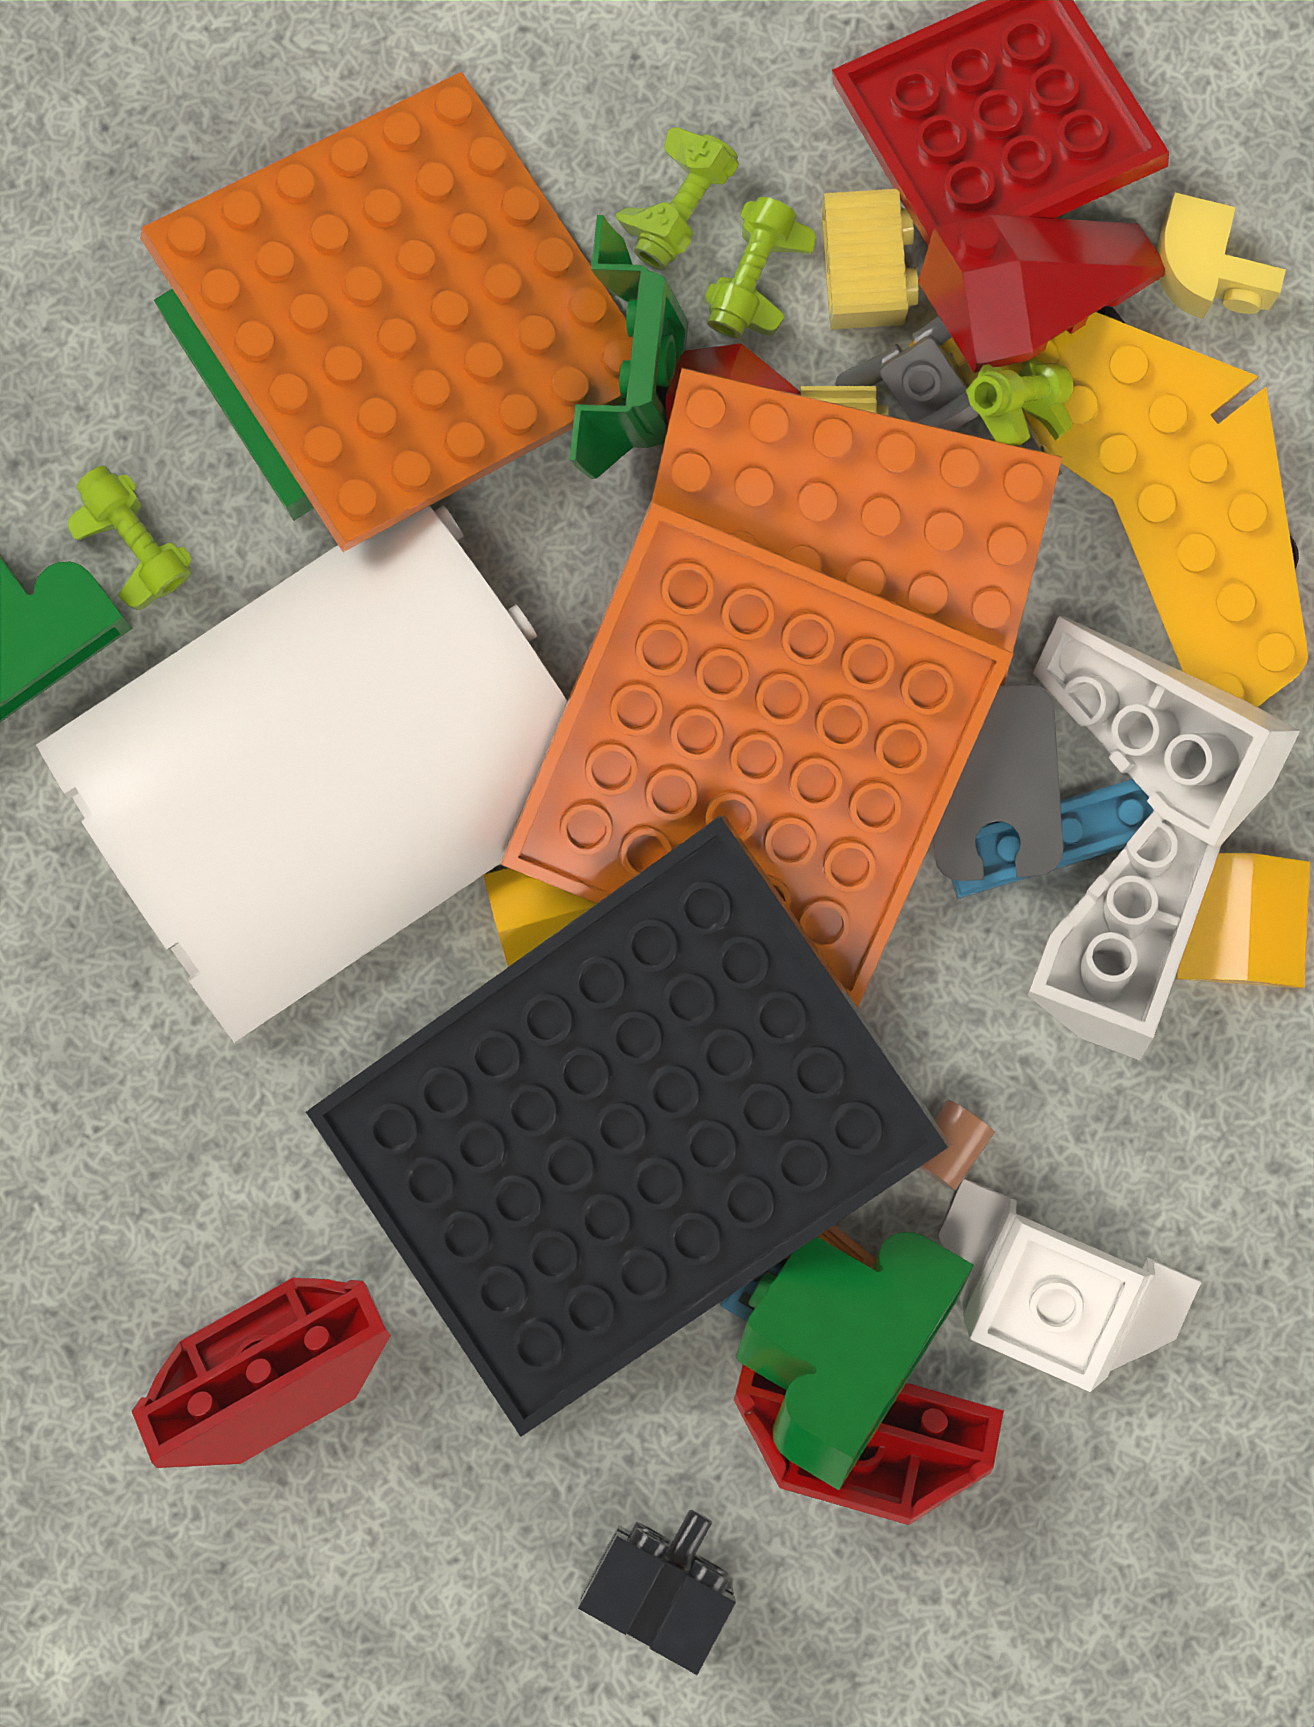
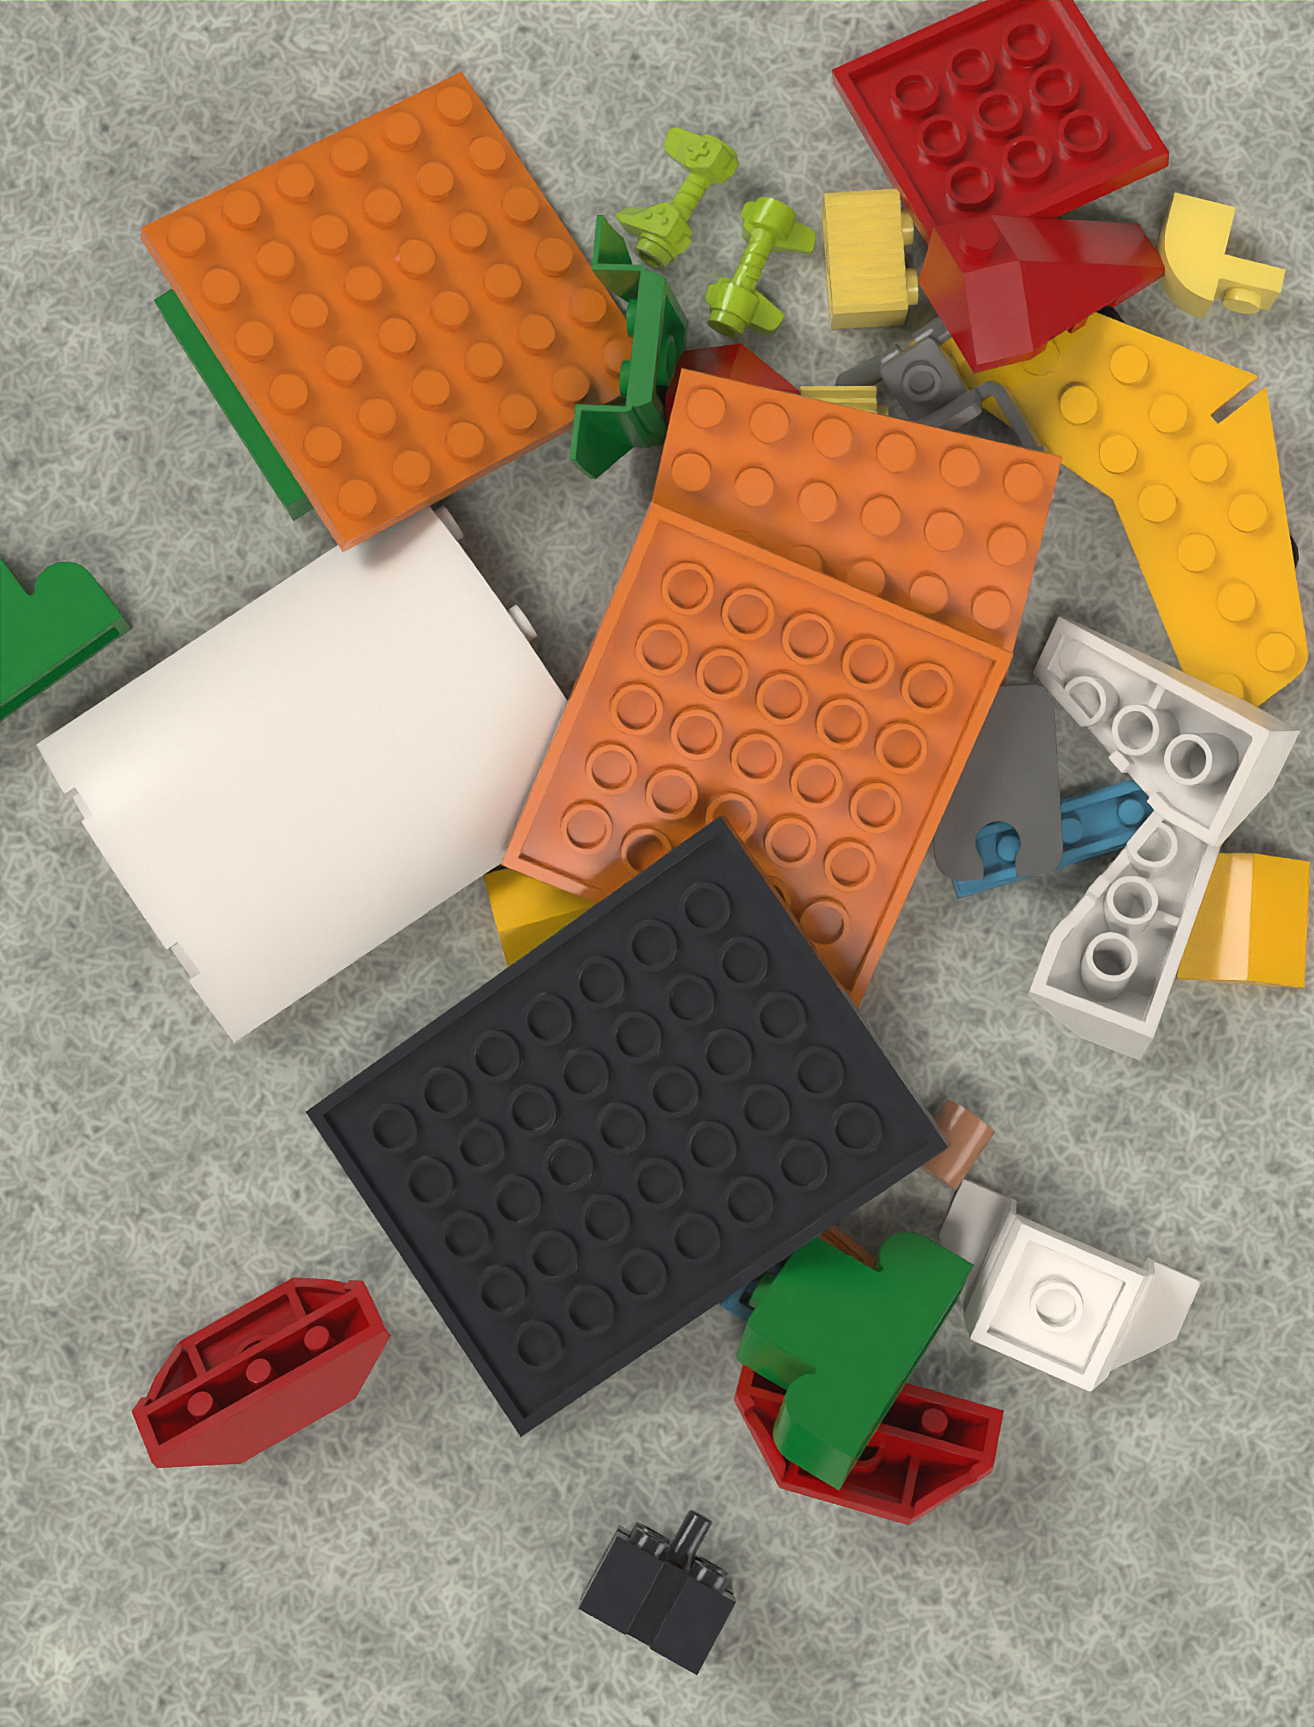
(113, 505): lime piece -> none
(1037, 389): lime piece -> none

